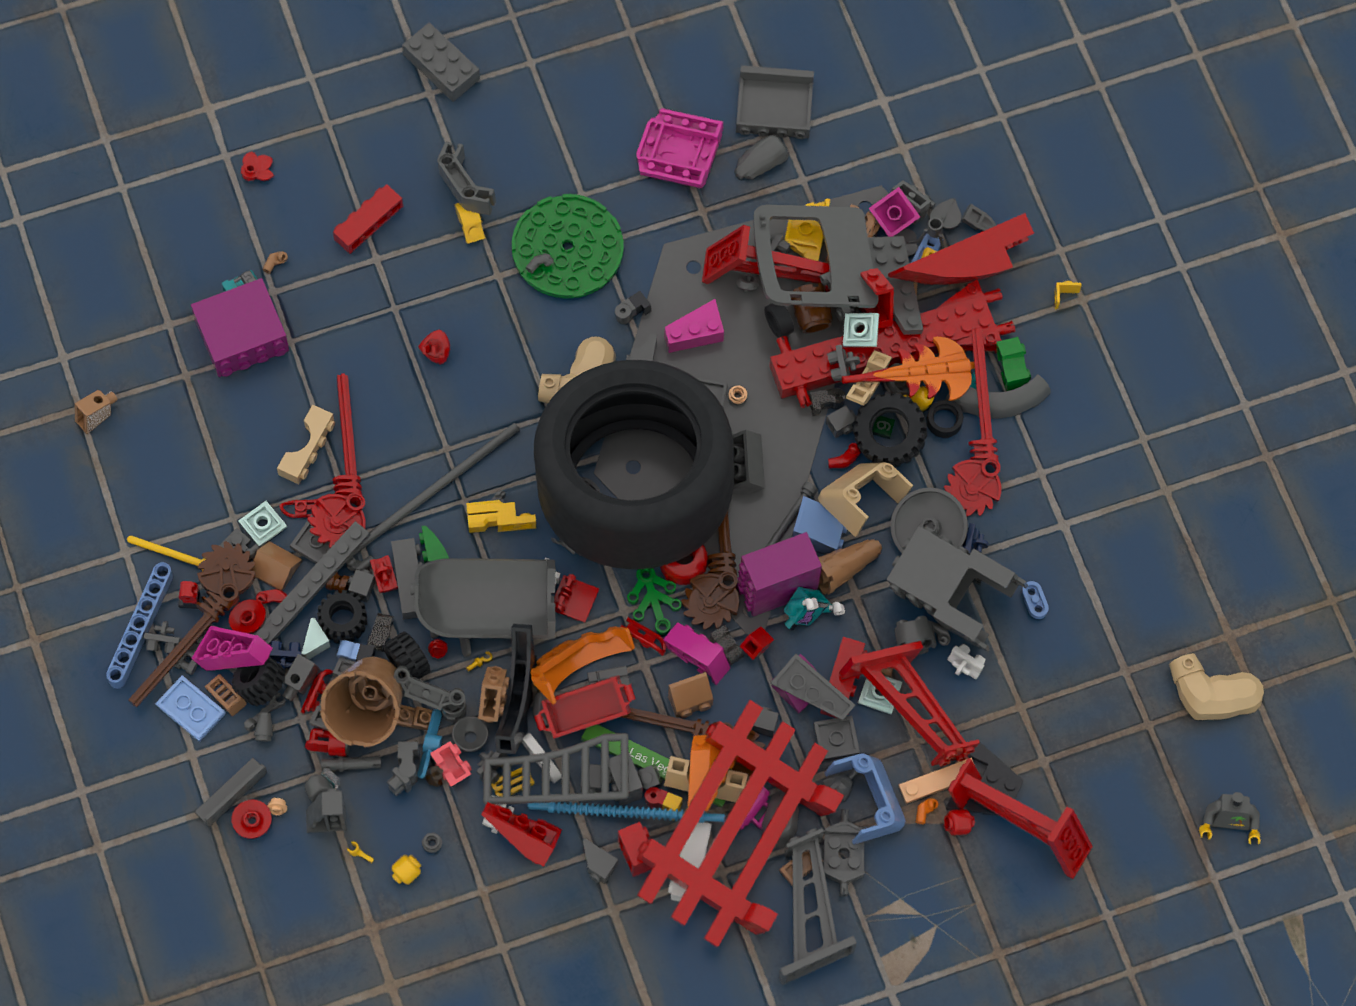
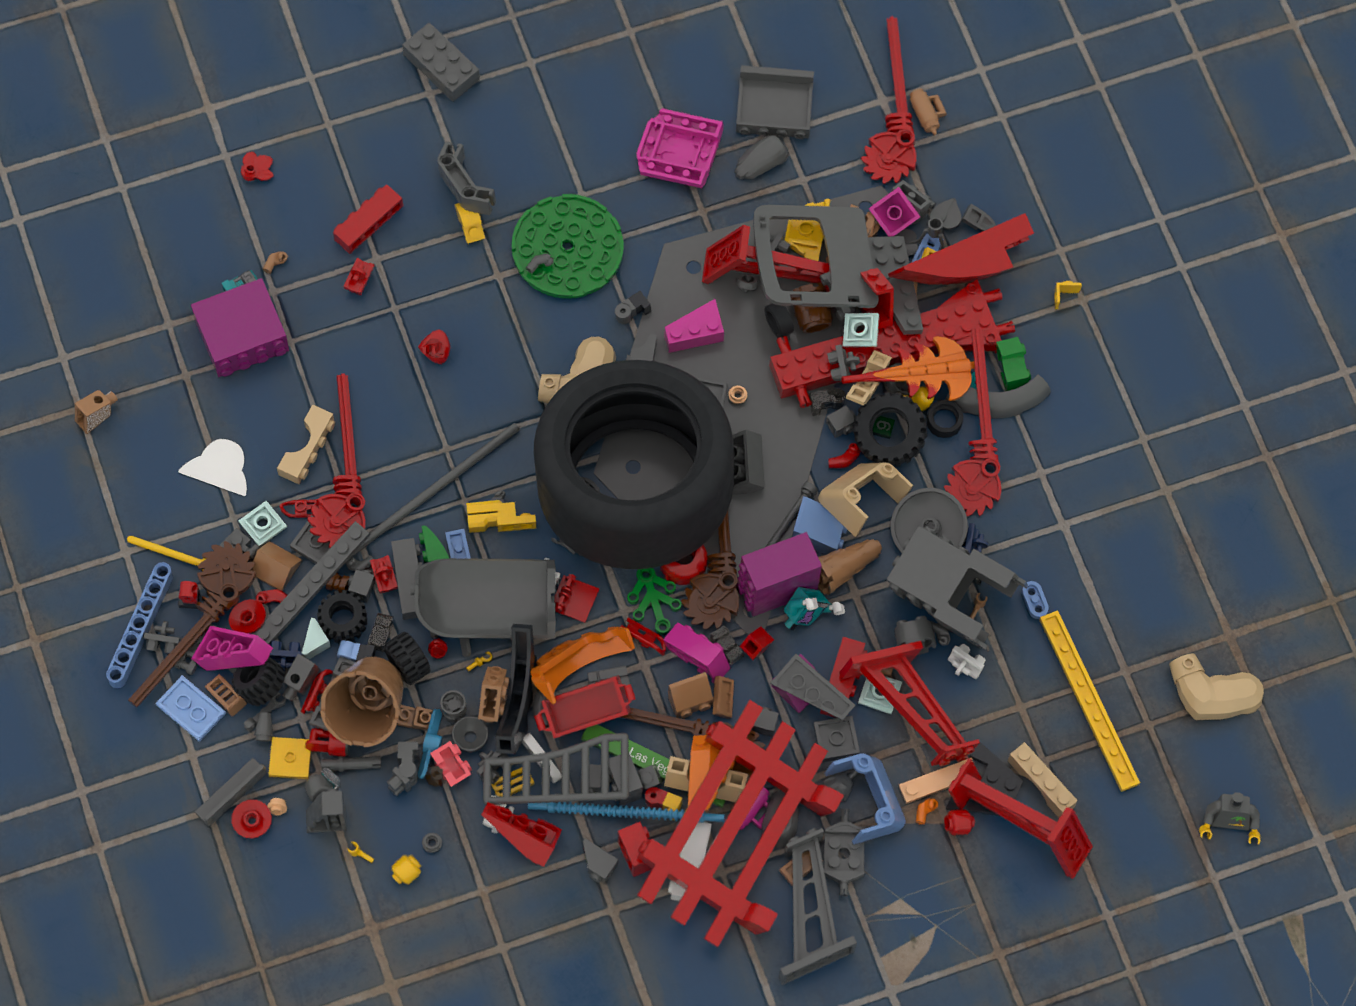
(220, 466): none -> white sticker
(289, 758): none -> yellow plate
(358, 276): none -> red hips
(426, 692): dark grey plate -> none
(457, 544): none -> medium blue plate
(723, 697): none -> medium nougat plate
(889, 155): none -> red piece
(924, 110): none -> medium nougat piece
(978, 604): none -> medium nougat hand
(1031, 767): none -> tan arch
(1089, 701): none -> yellow plate

